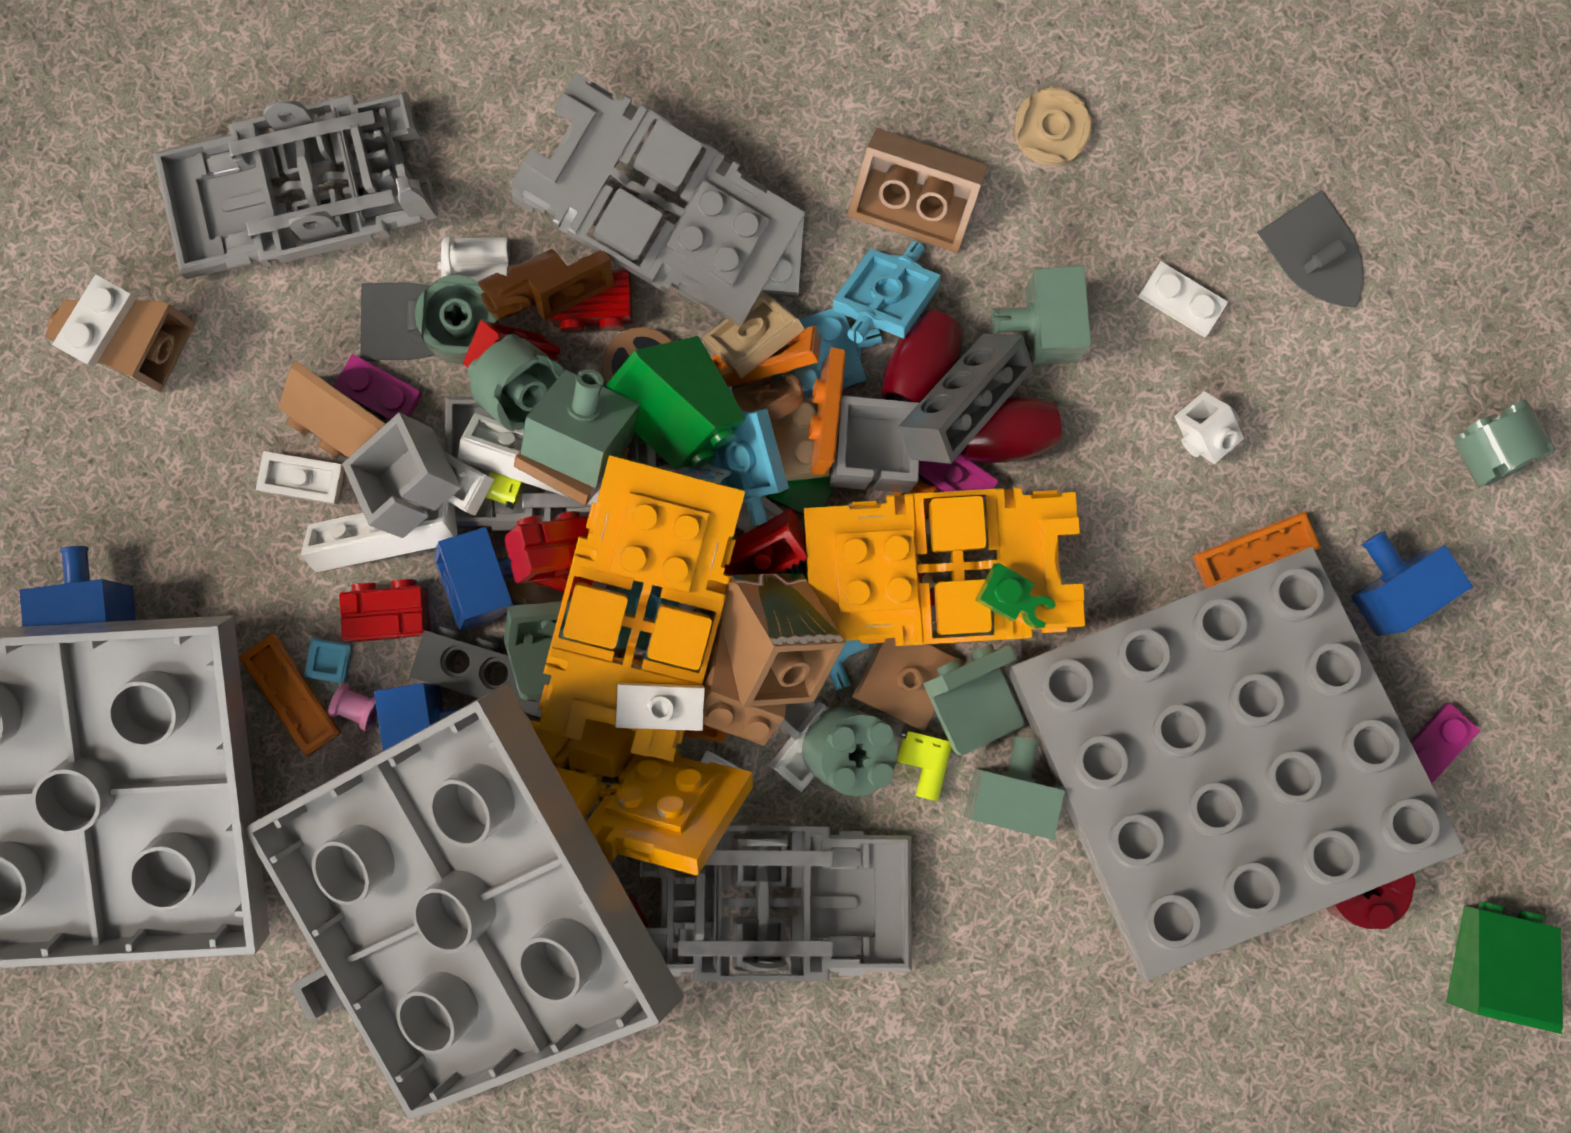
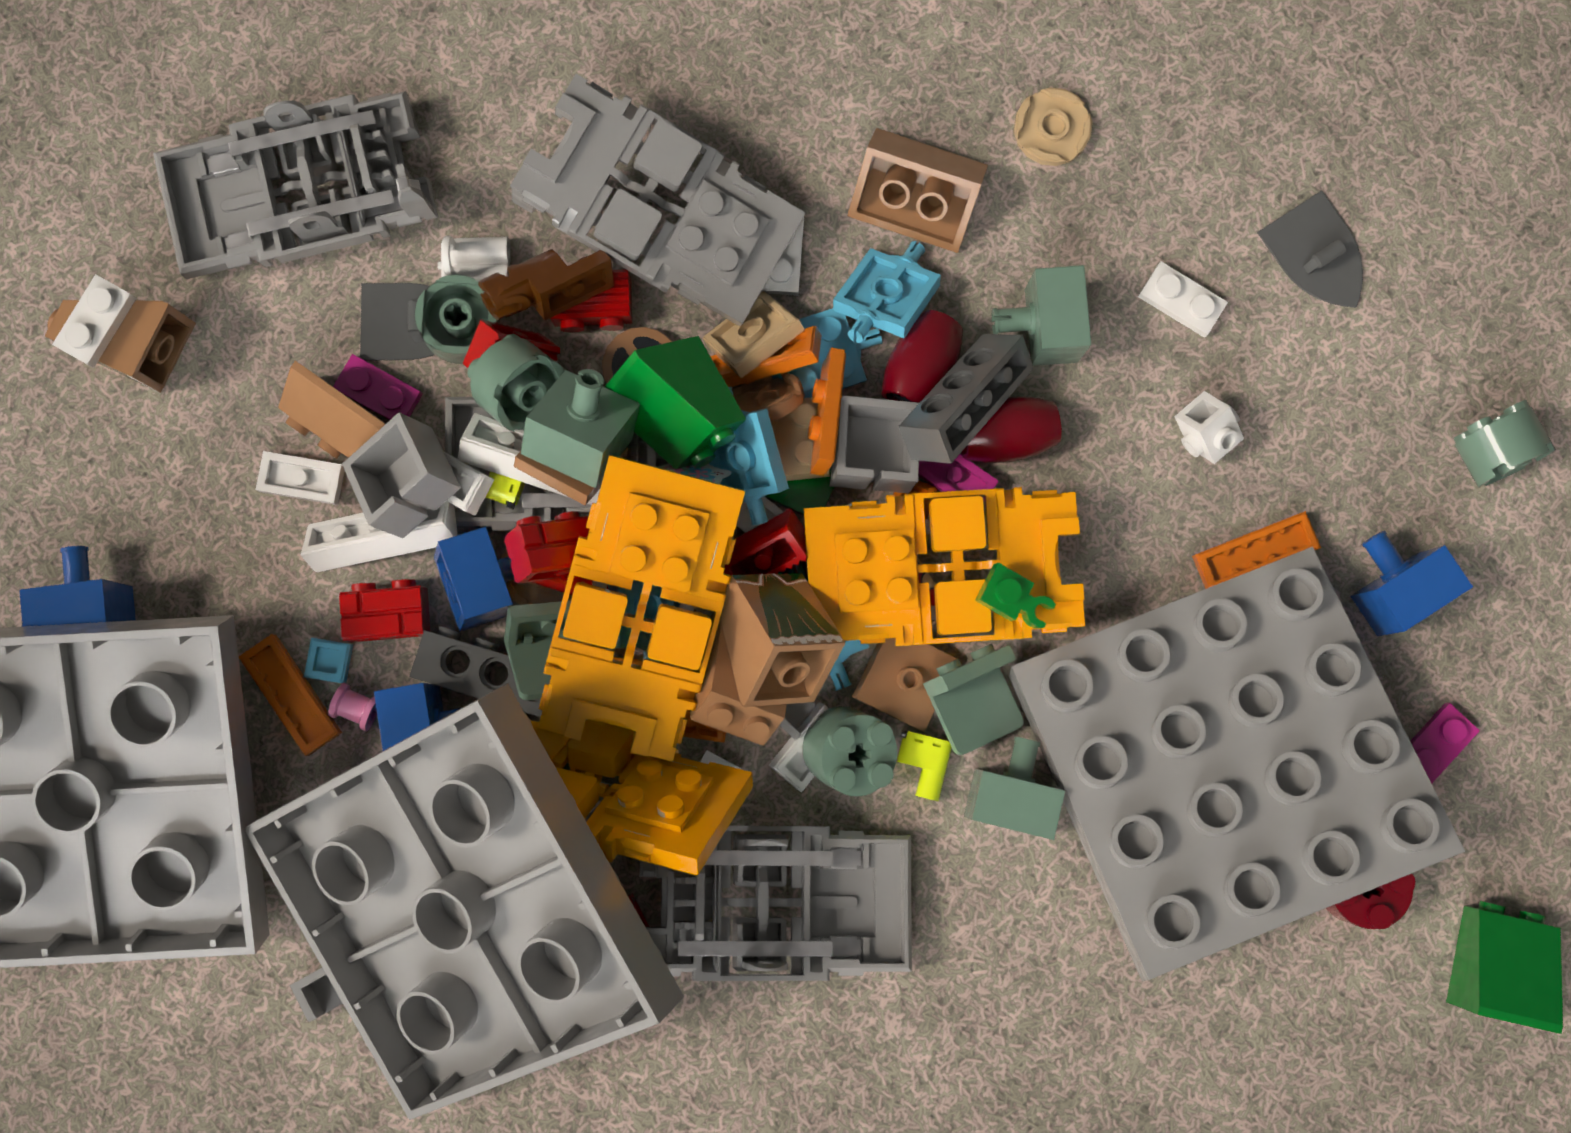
(660, 706): white plate -> none

